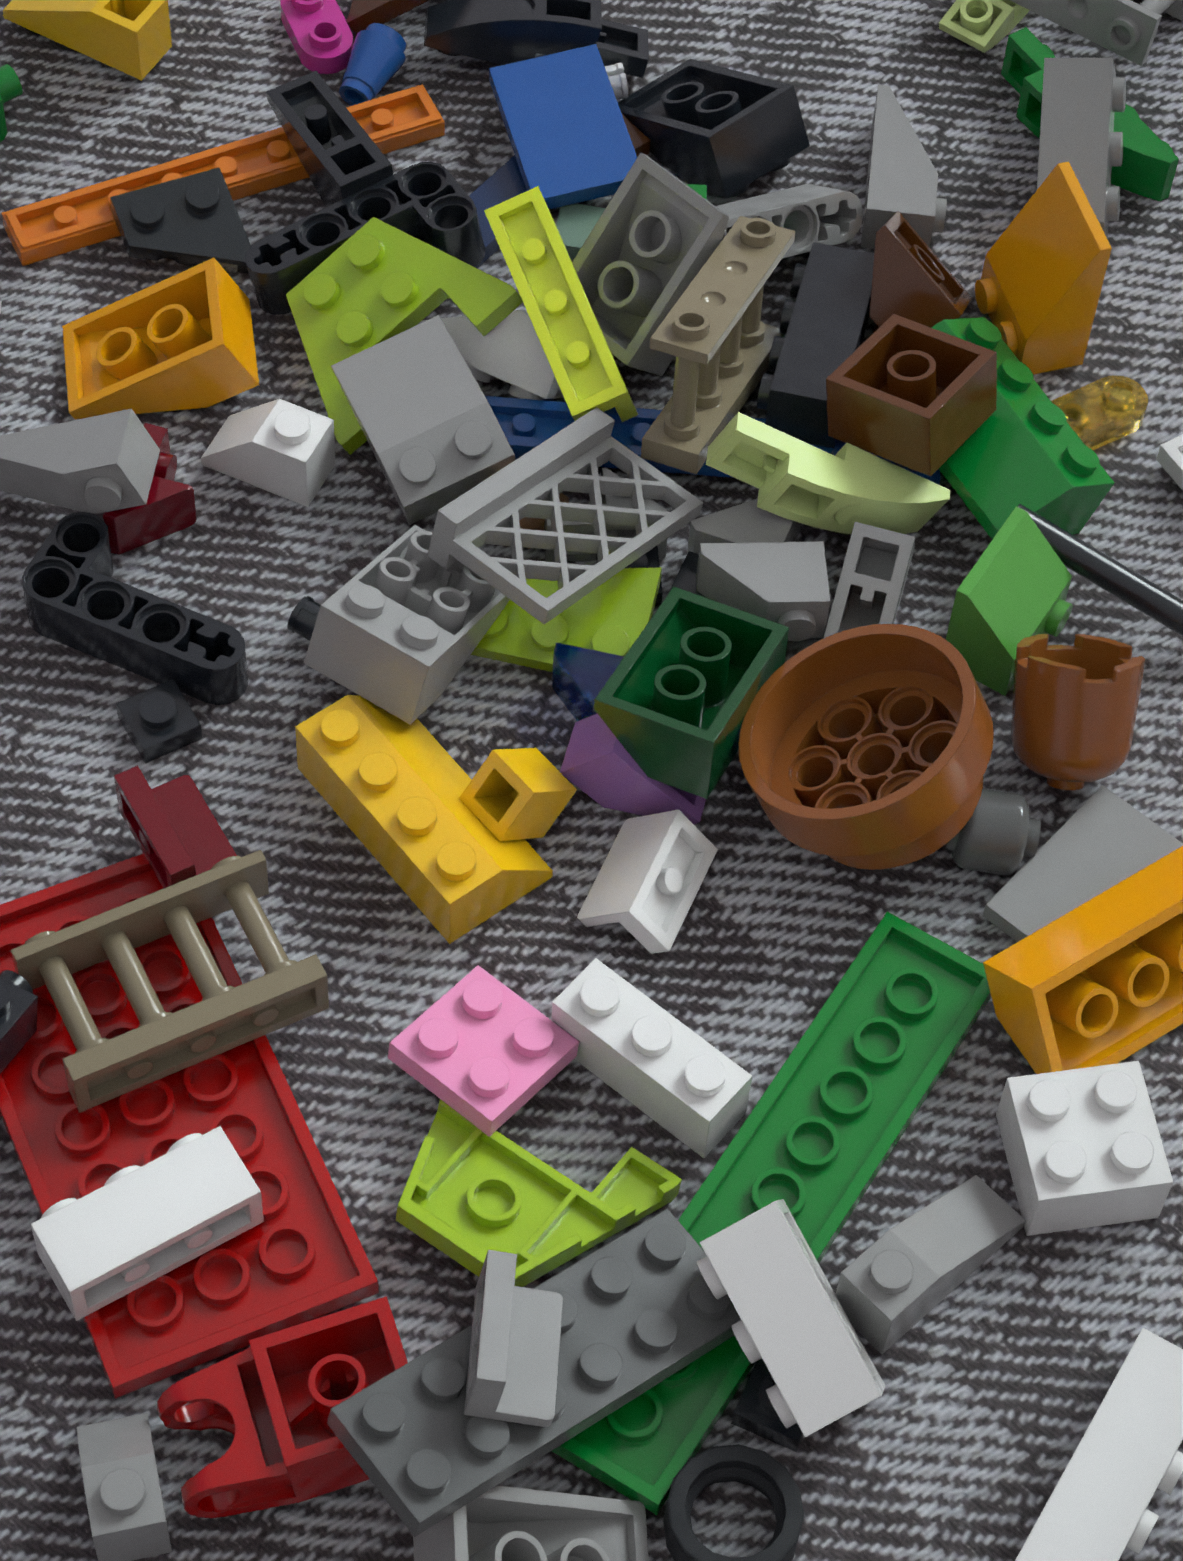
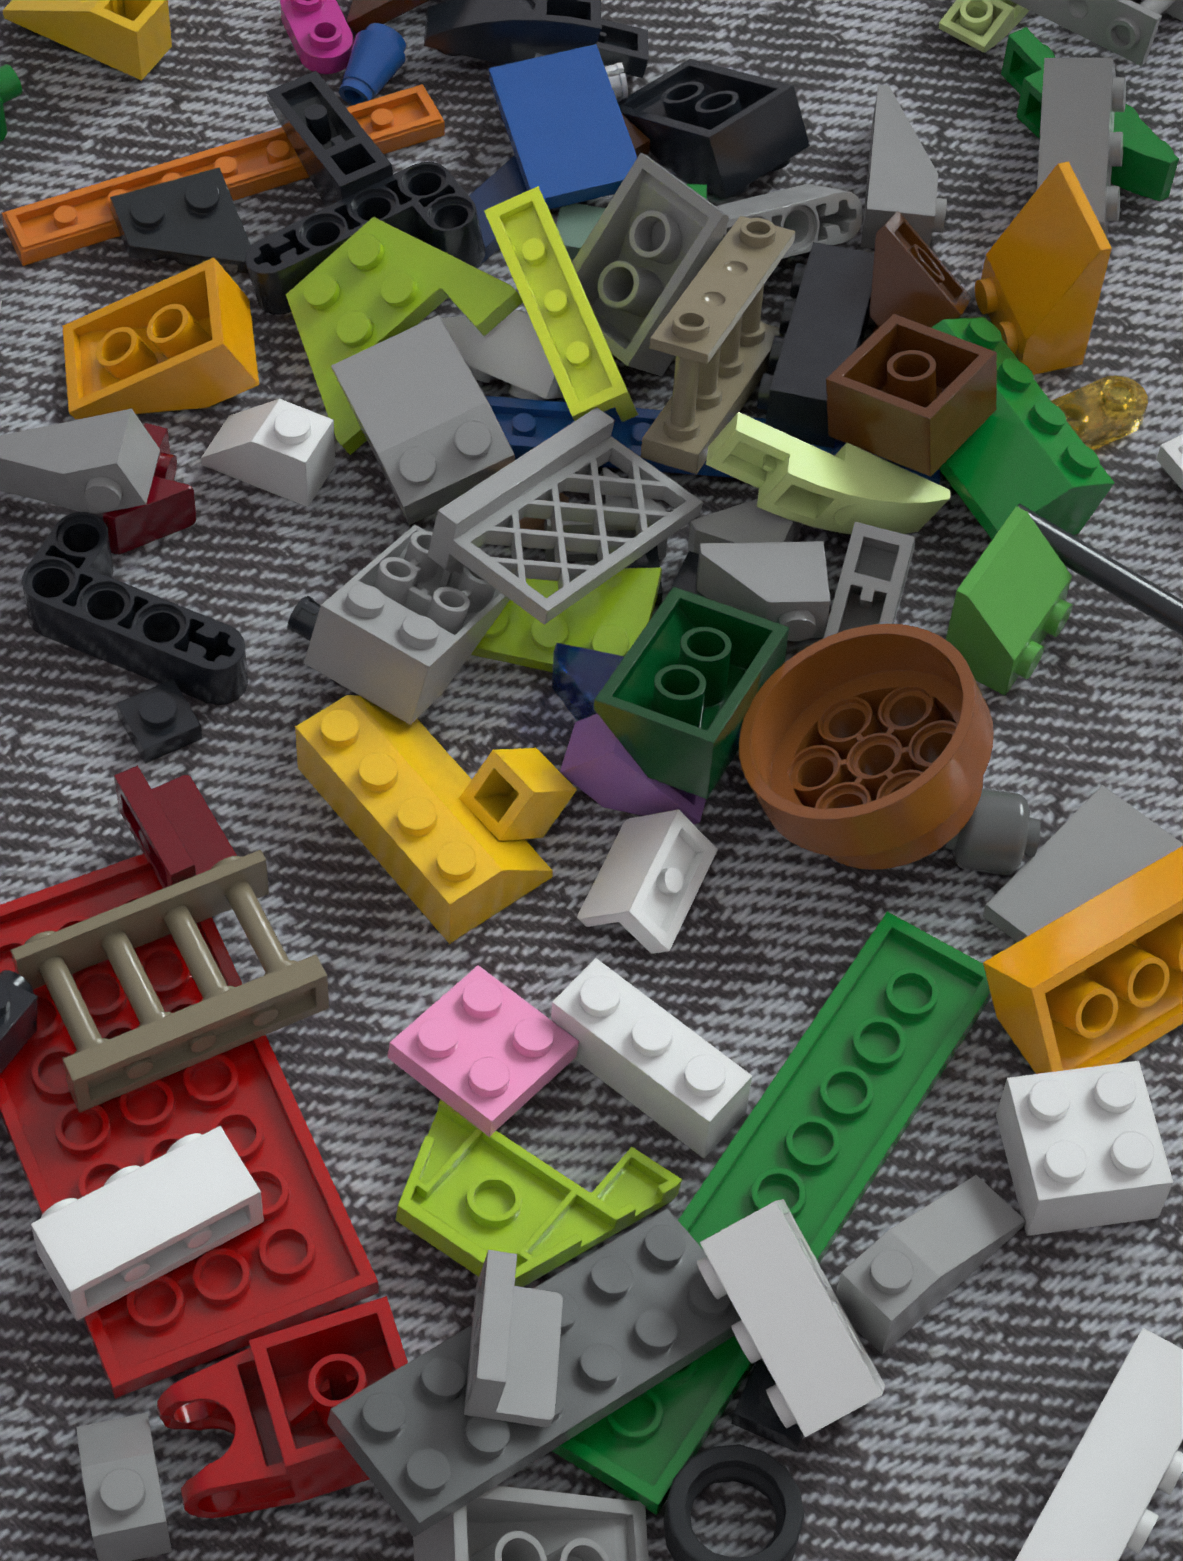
(1074, 707): dark orange cylinder -> none

